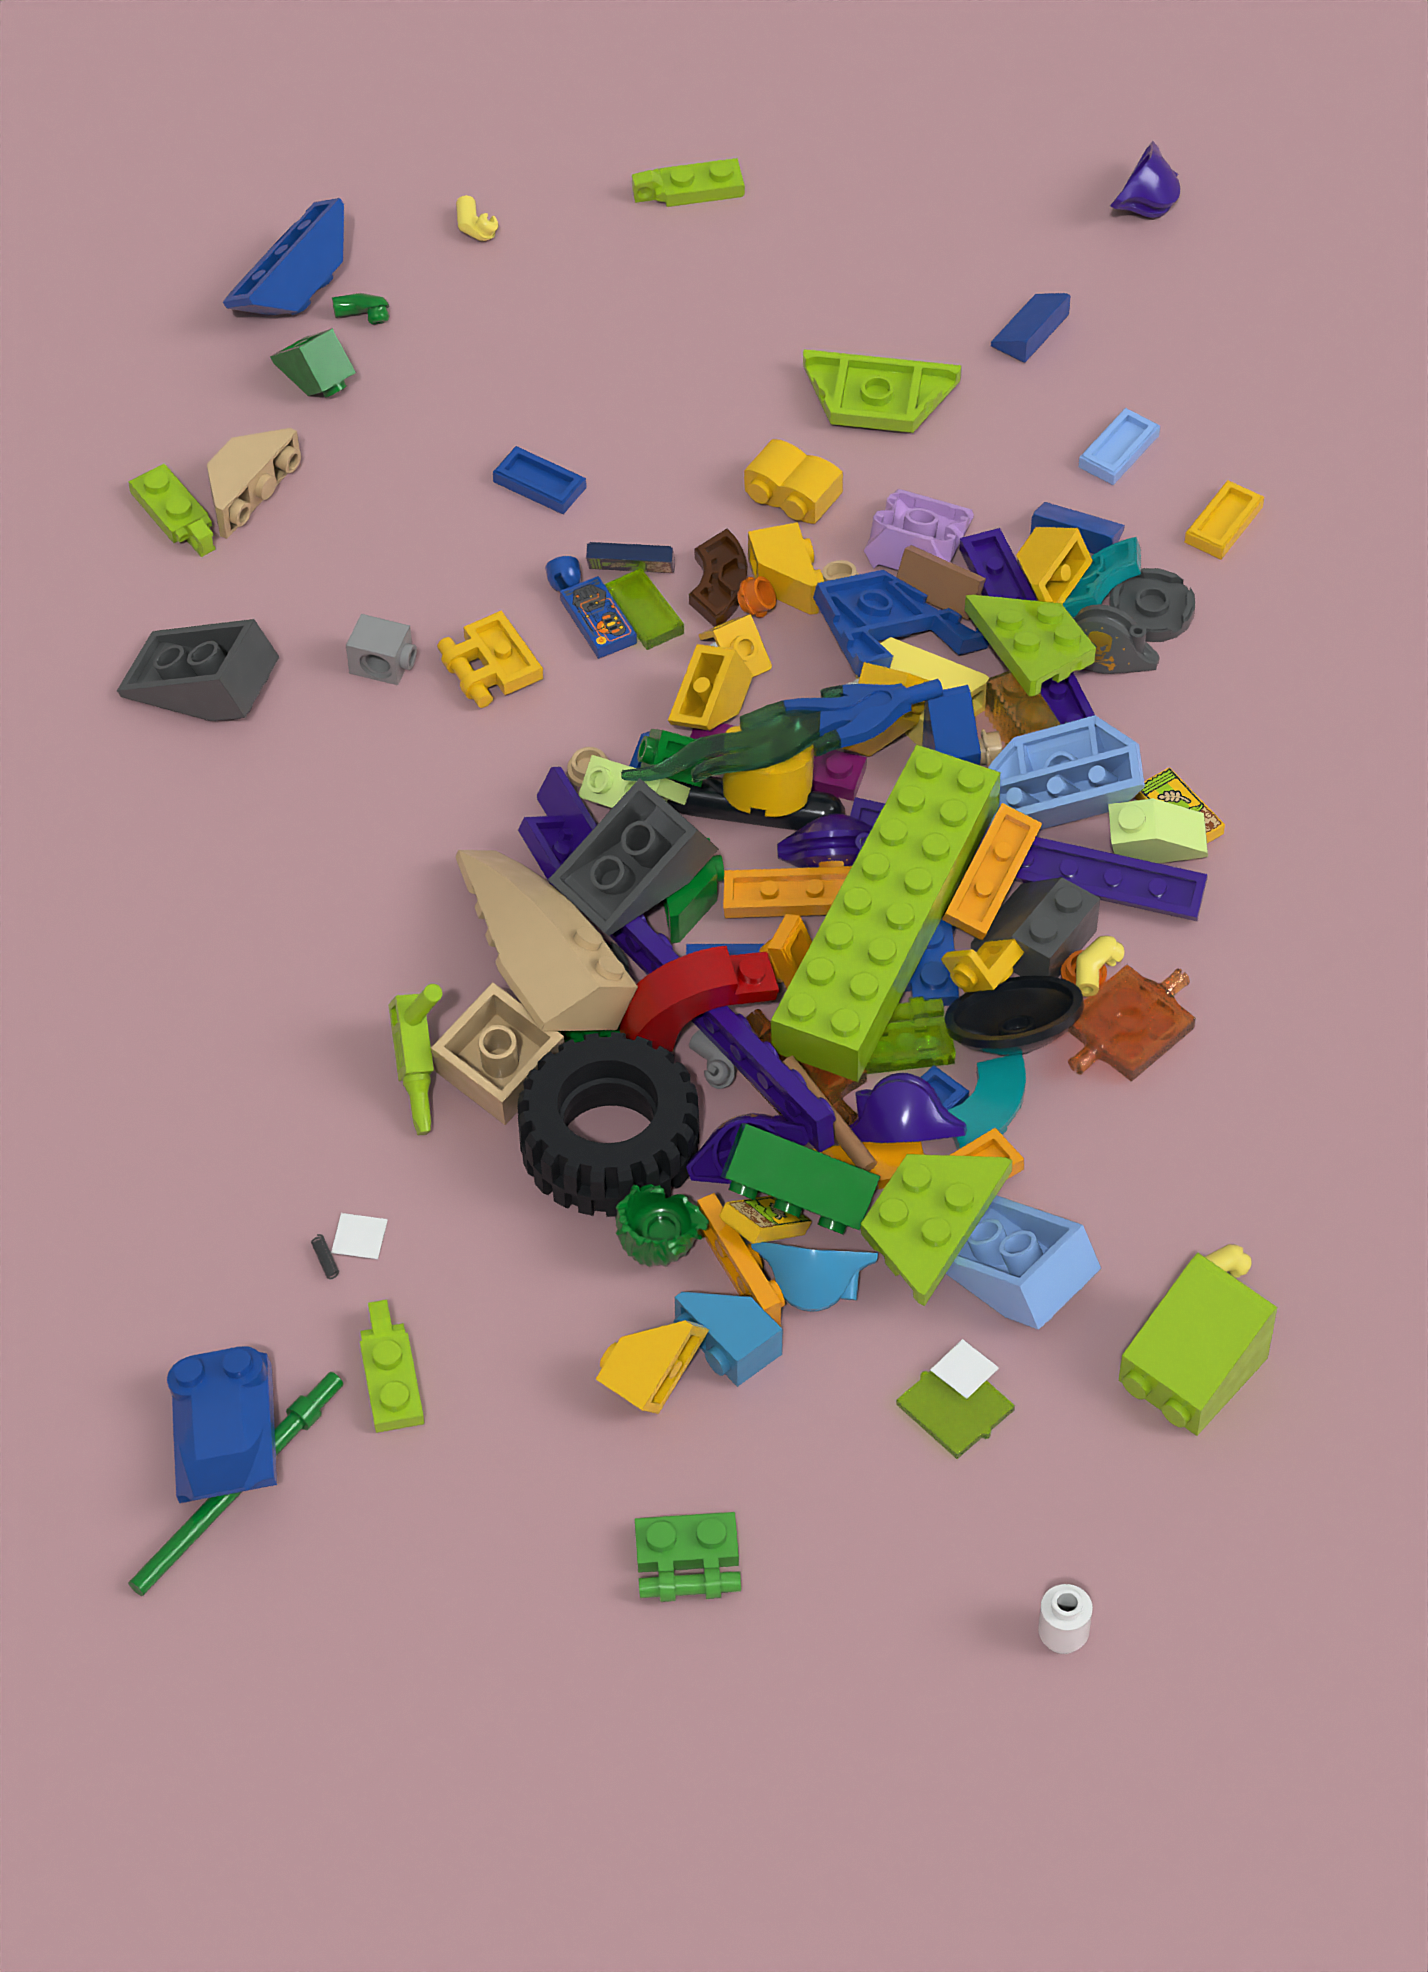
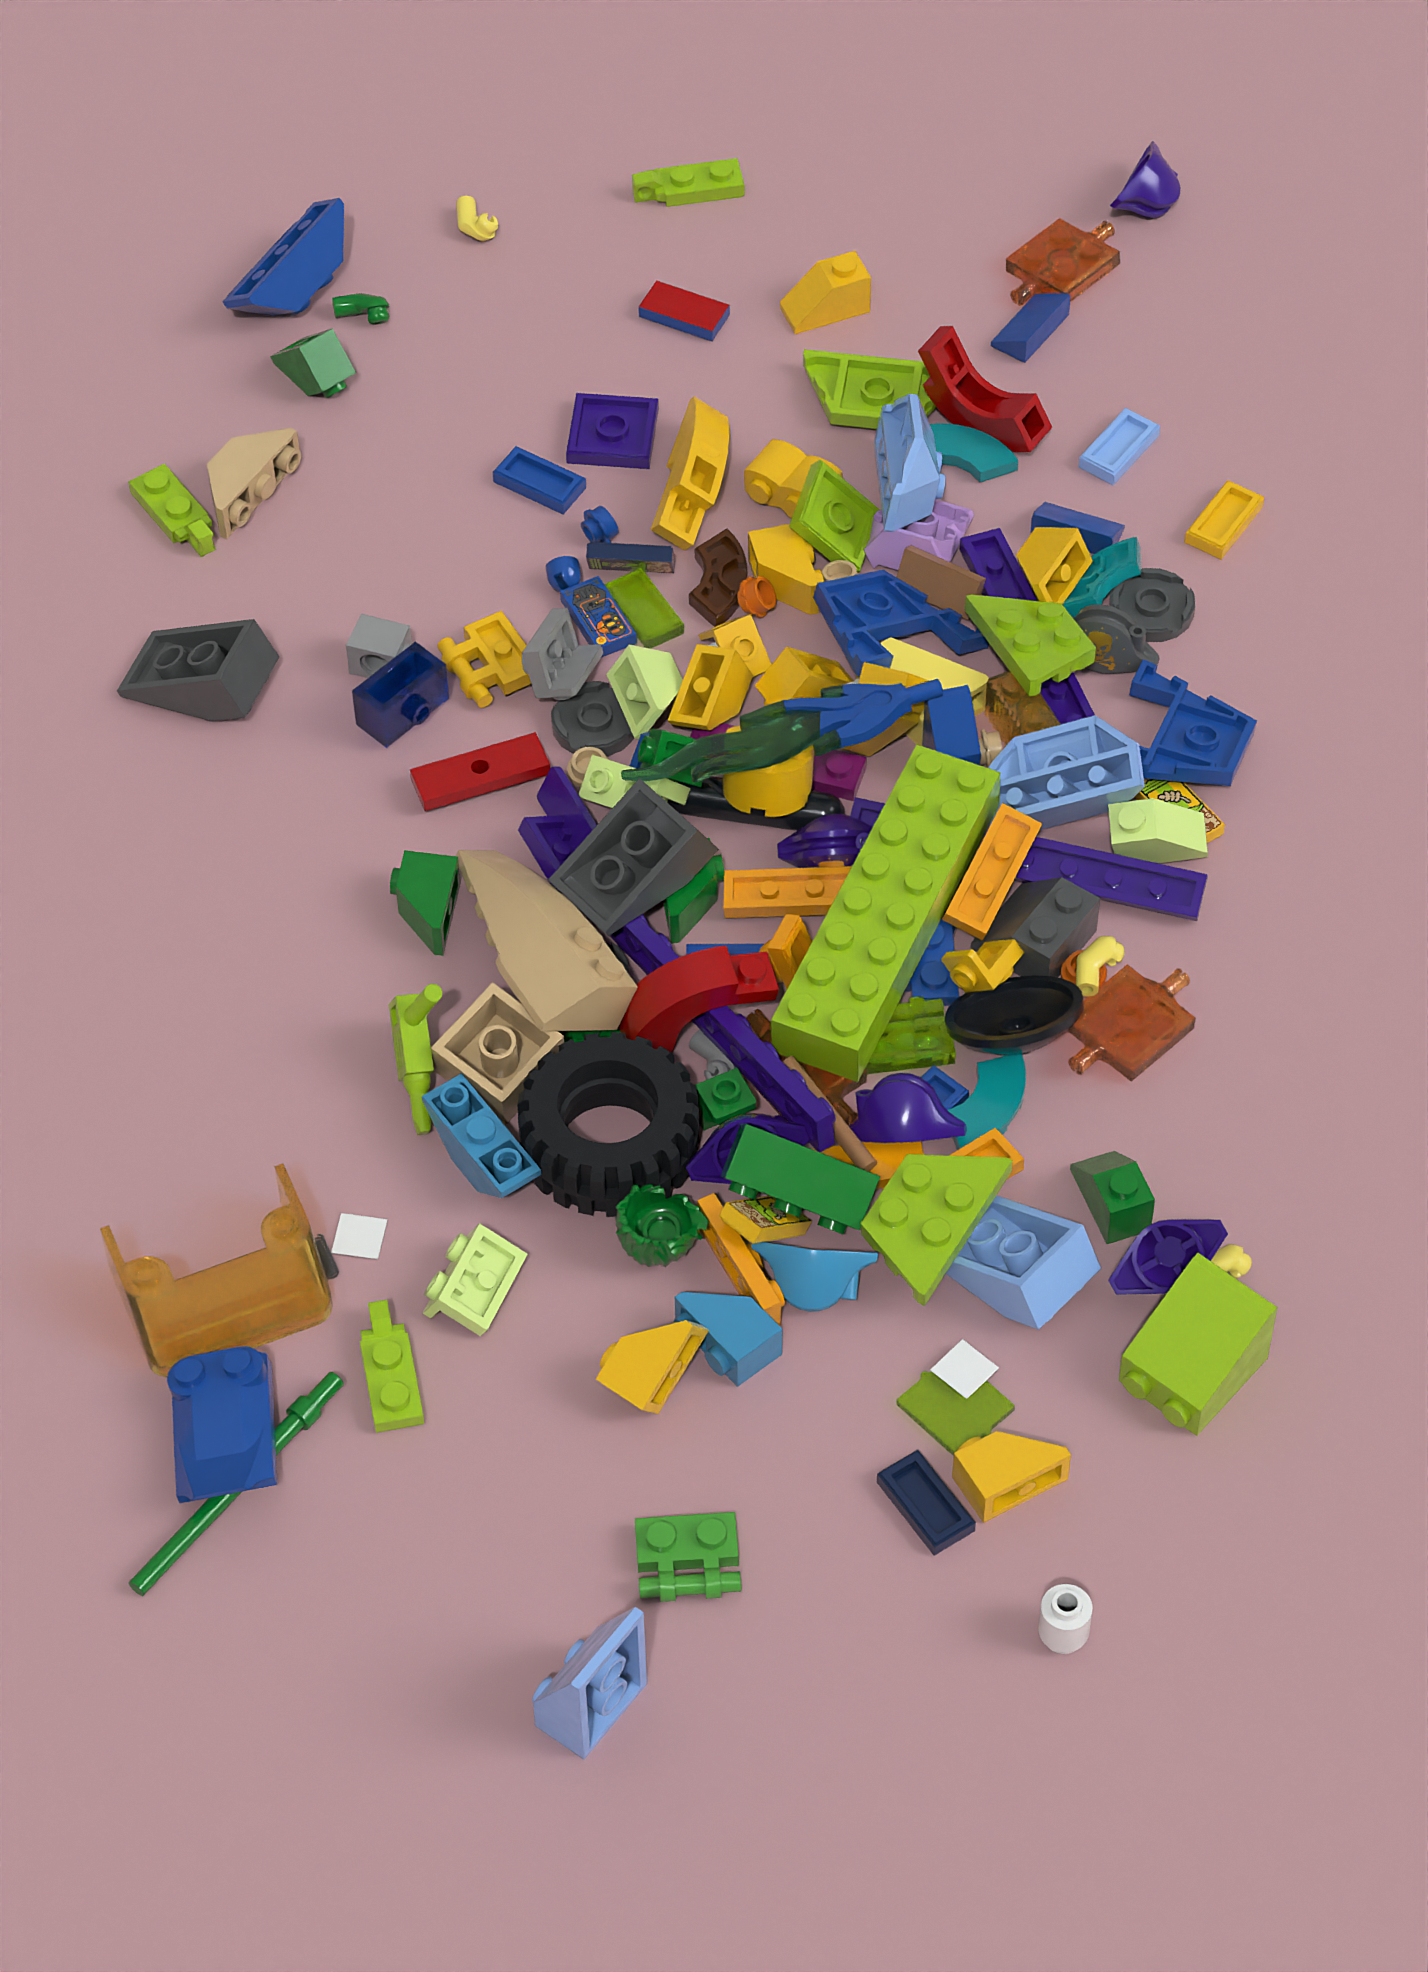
(230, 1303): none -> clear yellow windscreen
(400, 694): none -> clear blue brick
(427, 895): none -> green slope
(475, 1279): none -> yellowish green bracket
(478, 1139): none -> dark azure slope
(480, 771): none -> red tile
(556, 660): none -> light grey bracket
(591, 720): none -> dark grey tile
(594, 1684): none -> light blue slope
(599, 525): none -> blue plate
(612, 431): none -> dark purple tile
(644, 685): none -> yellowish green slope
(684, 310): none -> red tile
(695, 474): none -> yellow slope
(723, 1098): none -> green bracket
(800, 676): none -> yellow slope
(828, 293): none -> yellow slope
(833, 516): none -> lime plate
(906, 463): none -> light blue wedge
(926, 1502): none -> dark blue tile
(973, 402): none -> red arch
(973, 451): none -> teal tile
(1007, 1471): none -> yellow slope
(1062, 260): none -> clear orange plate
(1115, 1195): none -> green slope
(1163, 1253): none -> dark purple hat
(1198, 736): none -> blue wing

